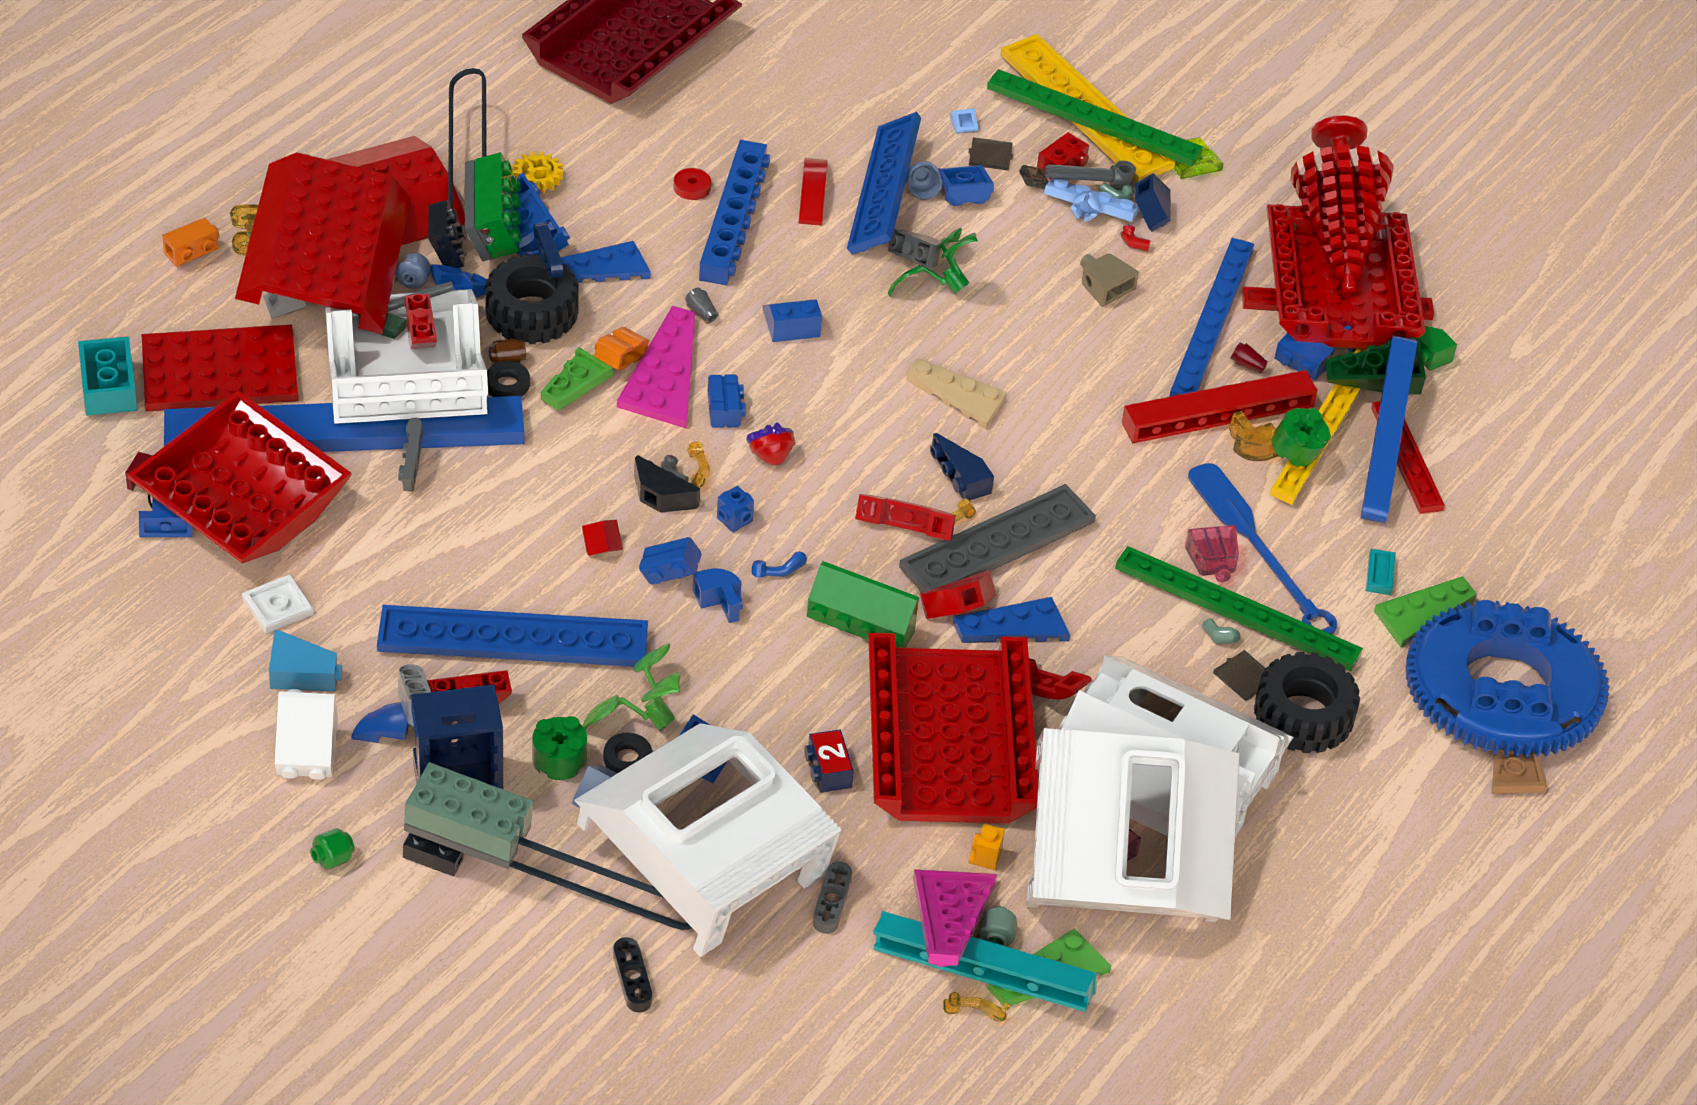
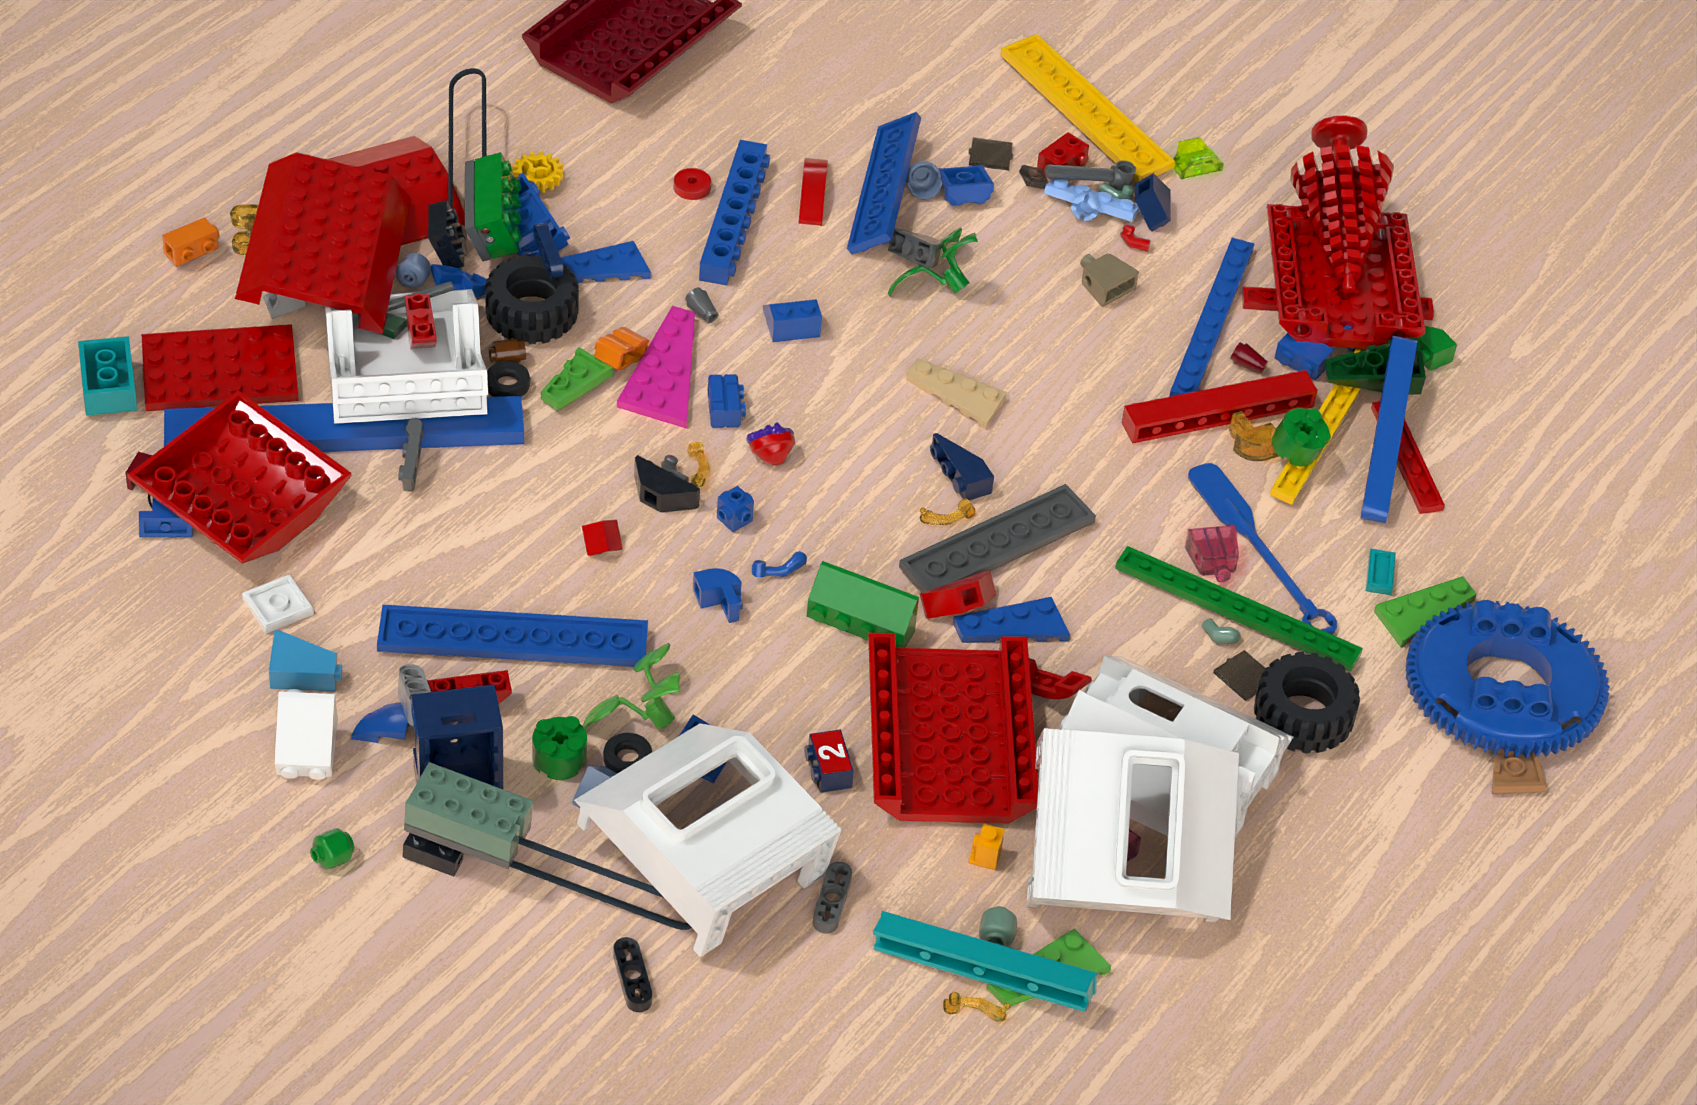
(670, 560): blue brick -> none
(906, 516): red slope -> none
(950, 910): dark pink wing -> none
(964, 120): light blue slope -> none
(1095, 117): green plate -> none

